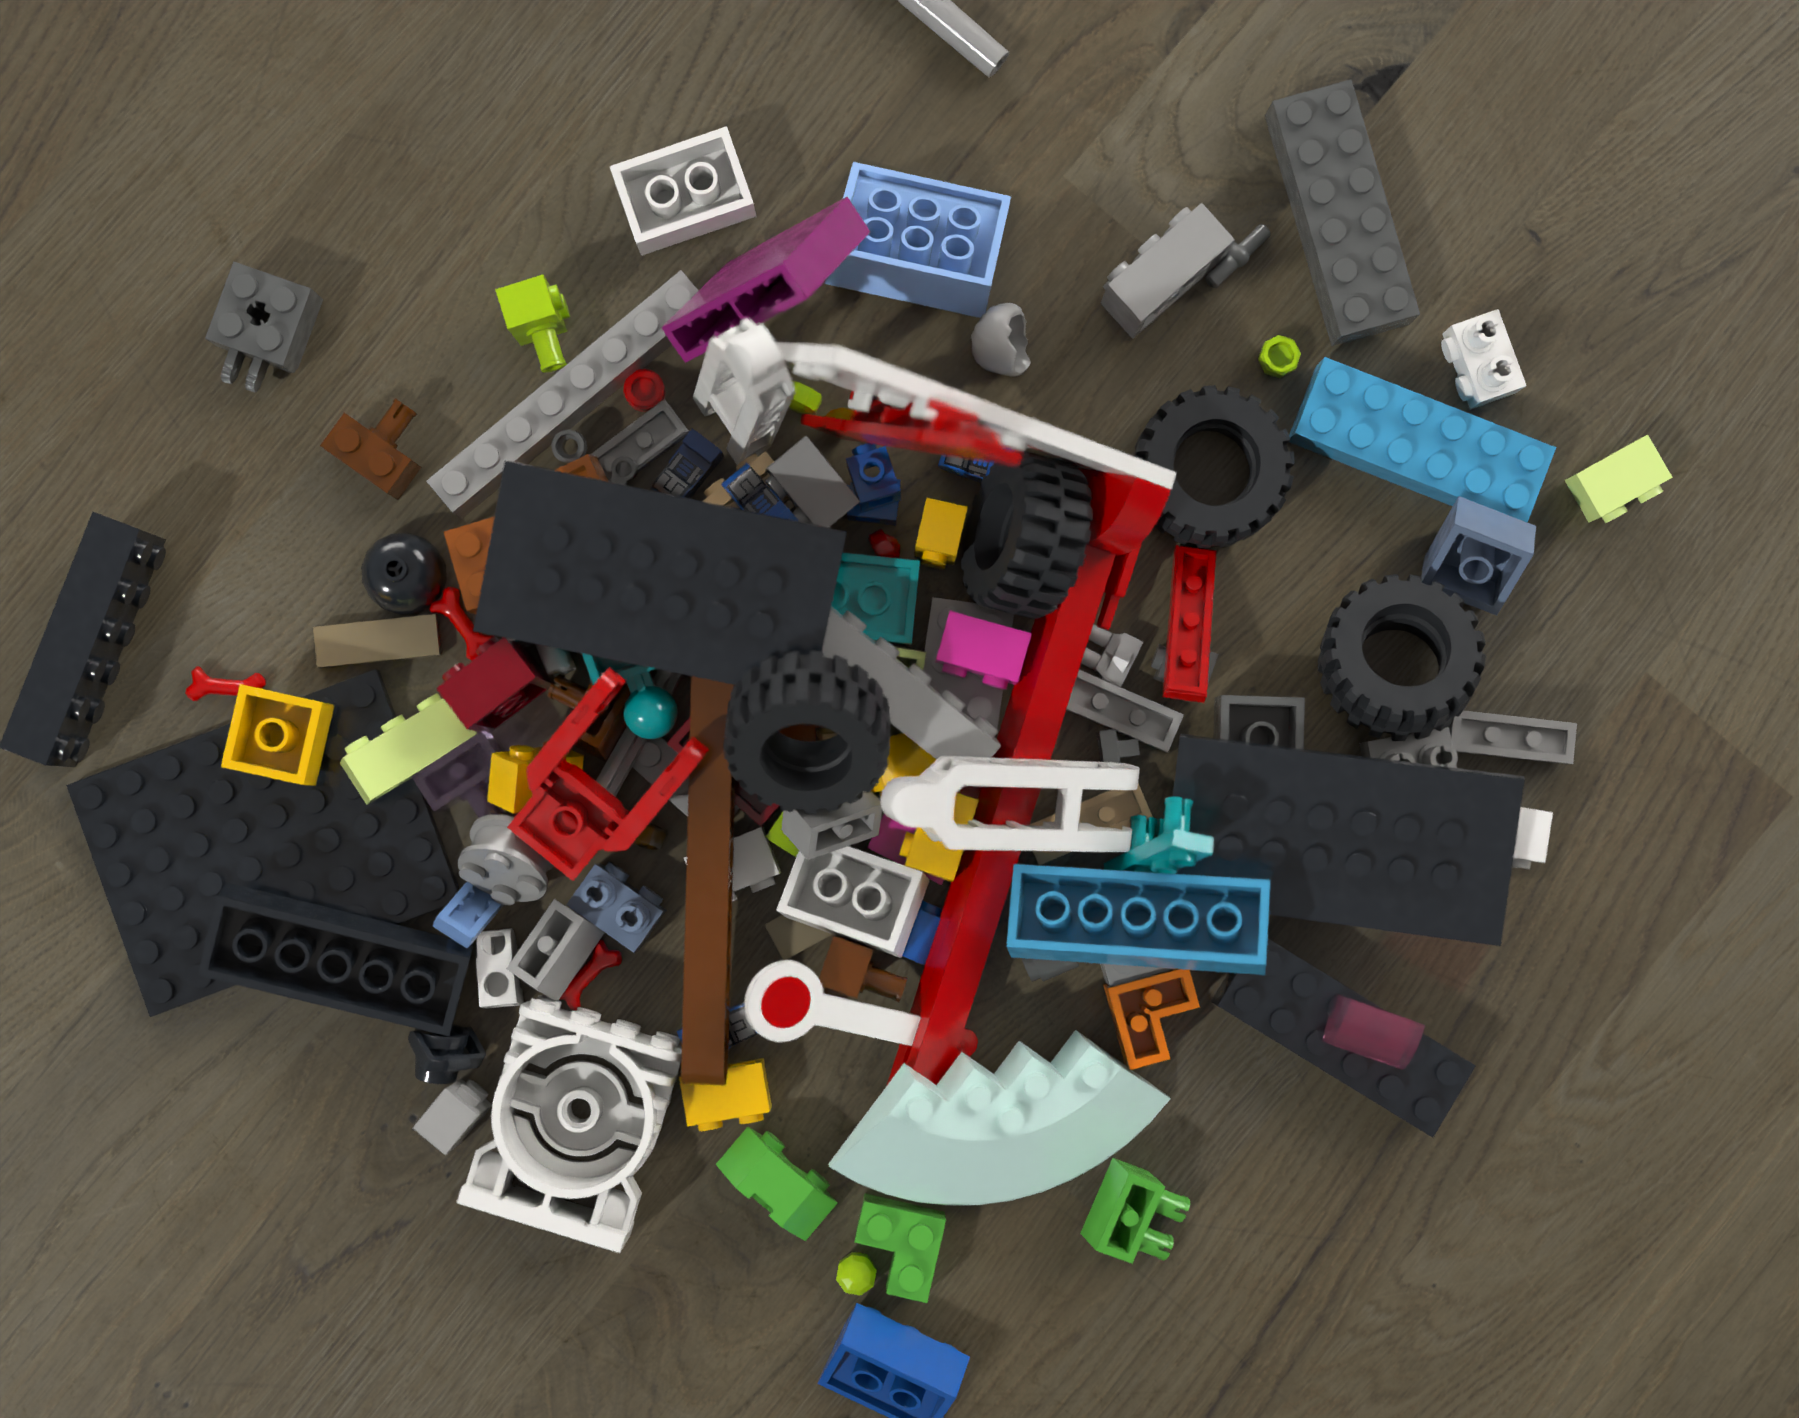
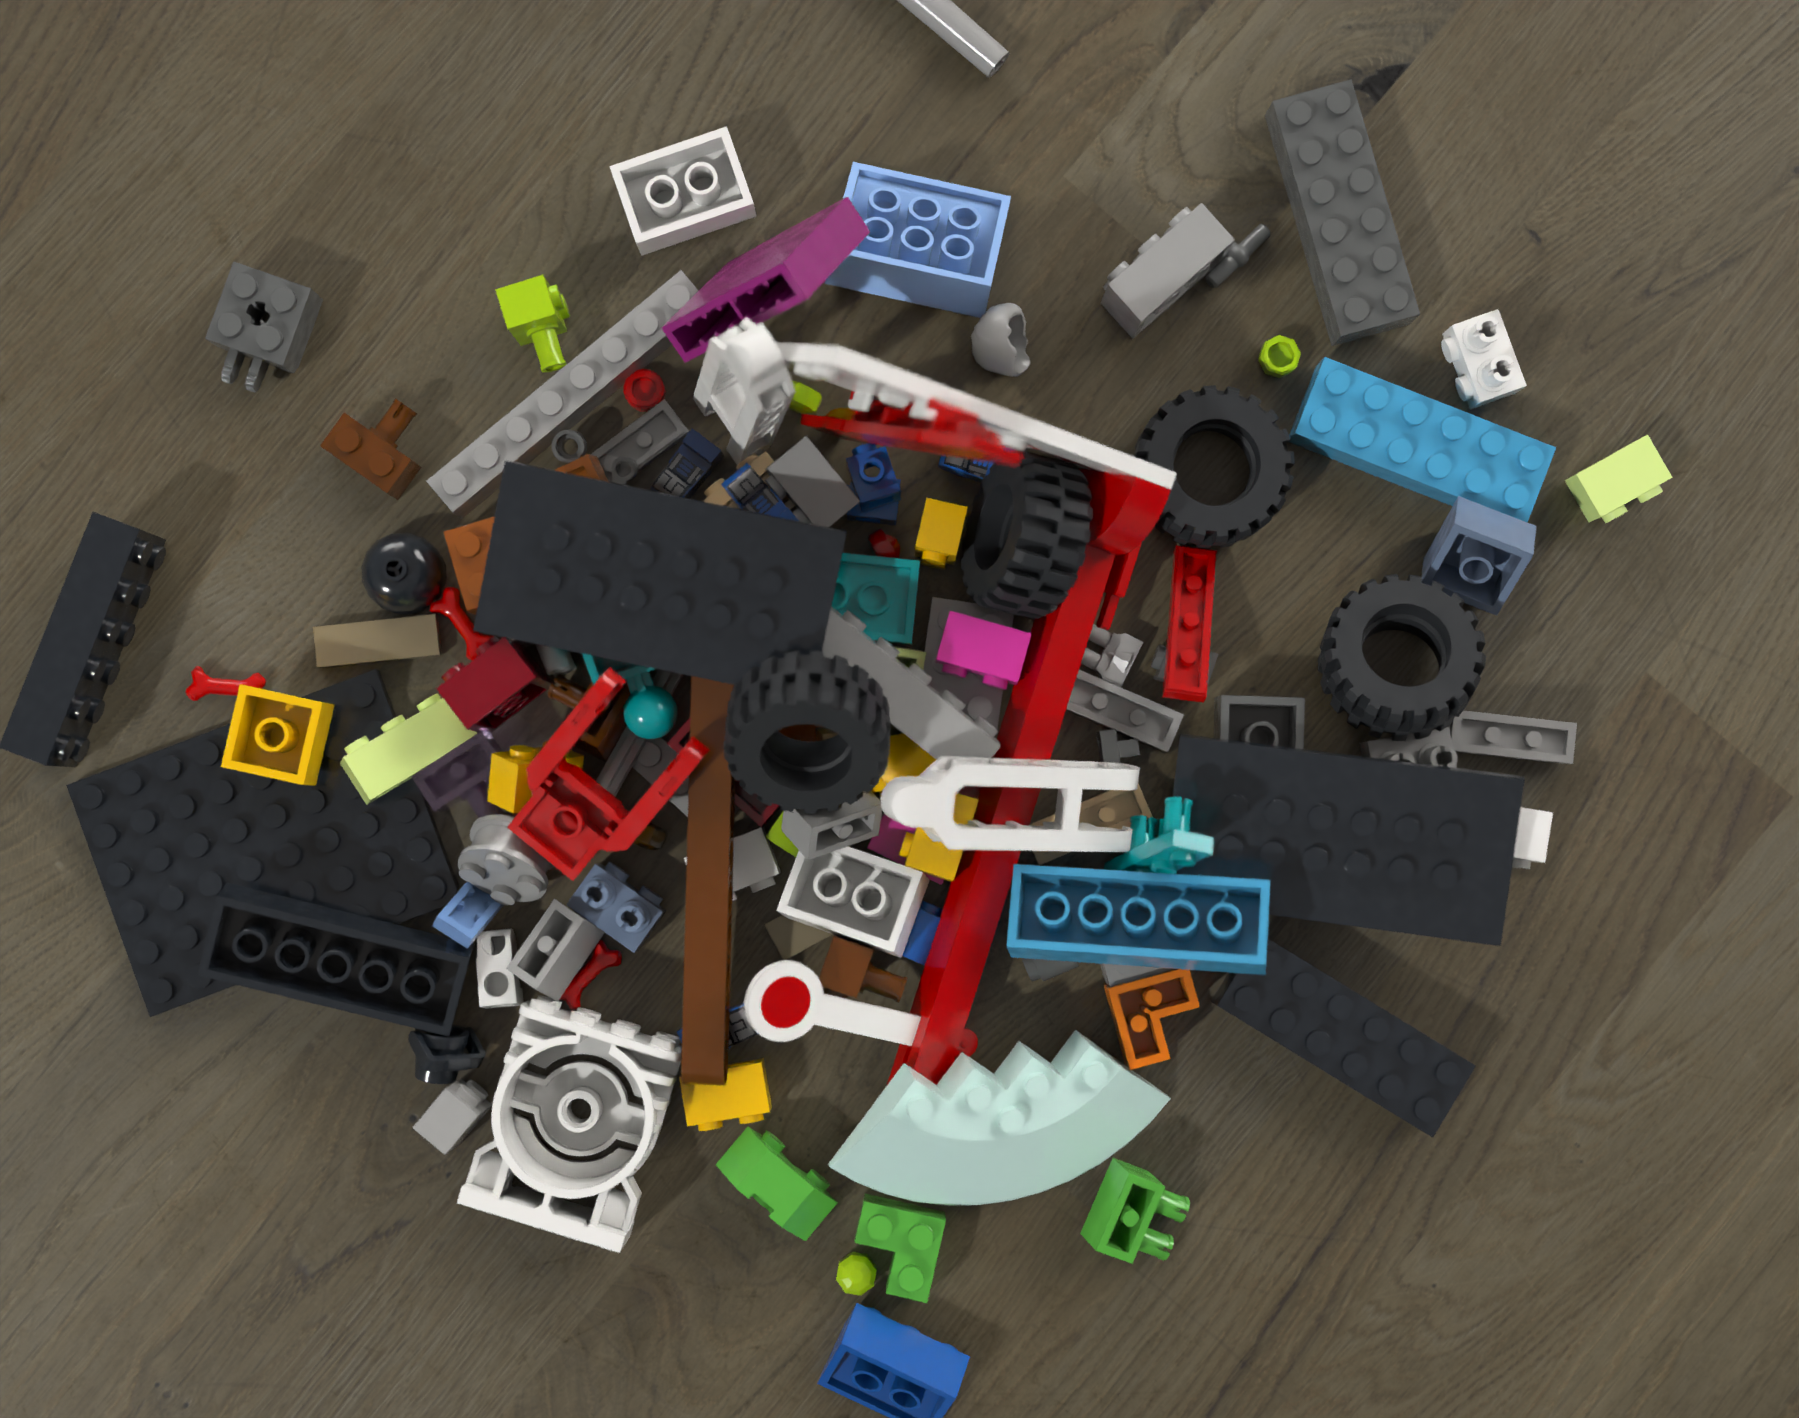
(1372, 1032): clear pink brick -> none

